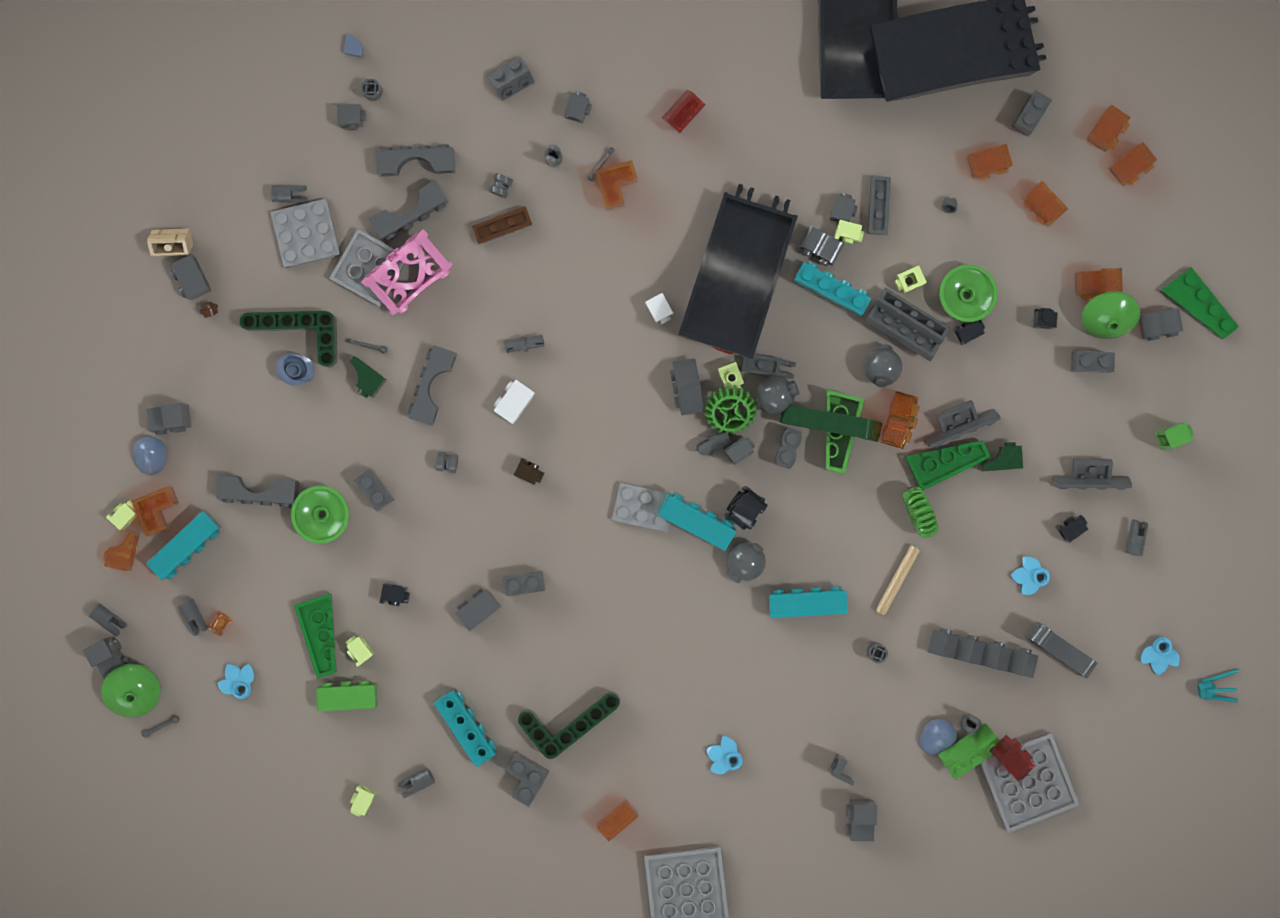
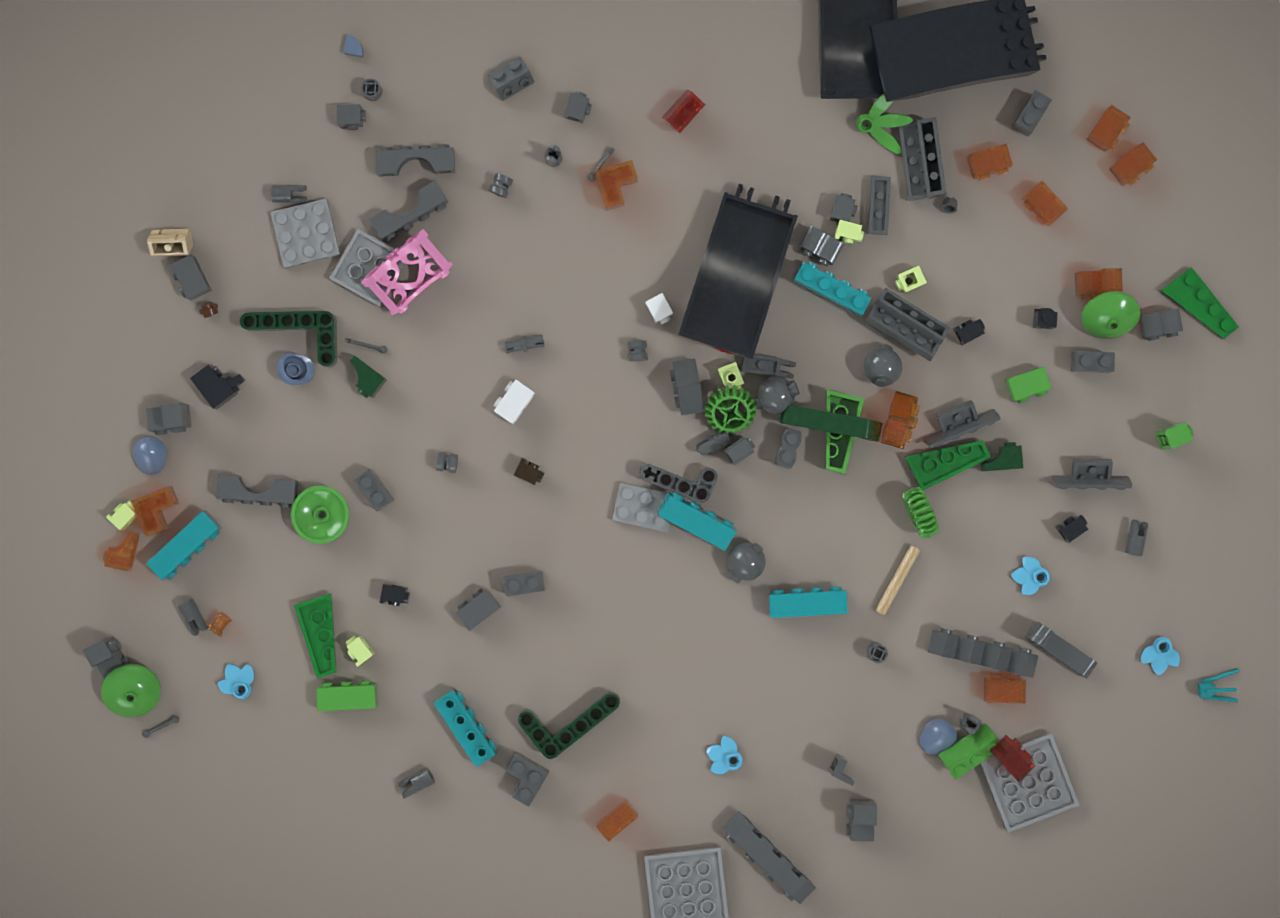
(104, 618): dark grey hinge -> none
(214, 388): none -> black hinge
(362, 800): yellowish green brick -> none
(439, 362): dark grey arch -> none
(502, 225): reddish brown plate -> none
(637, 351): none -> dark grey wheel
(676, 479): none -> dark grey beam
(745, 508): black brick -> none
(769, 858): none -> dark grey brick
(887, 120): none -> bright green plant
(922, 159): none -> dark grey brick
(974, 281): bright green dish -> none
(1004, 689): none -> clear orange brick
(1028, 384): none -> bright green brick

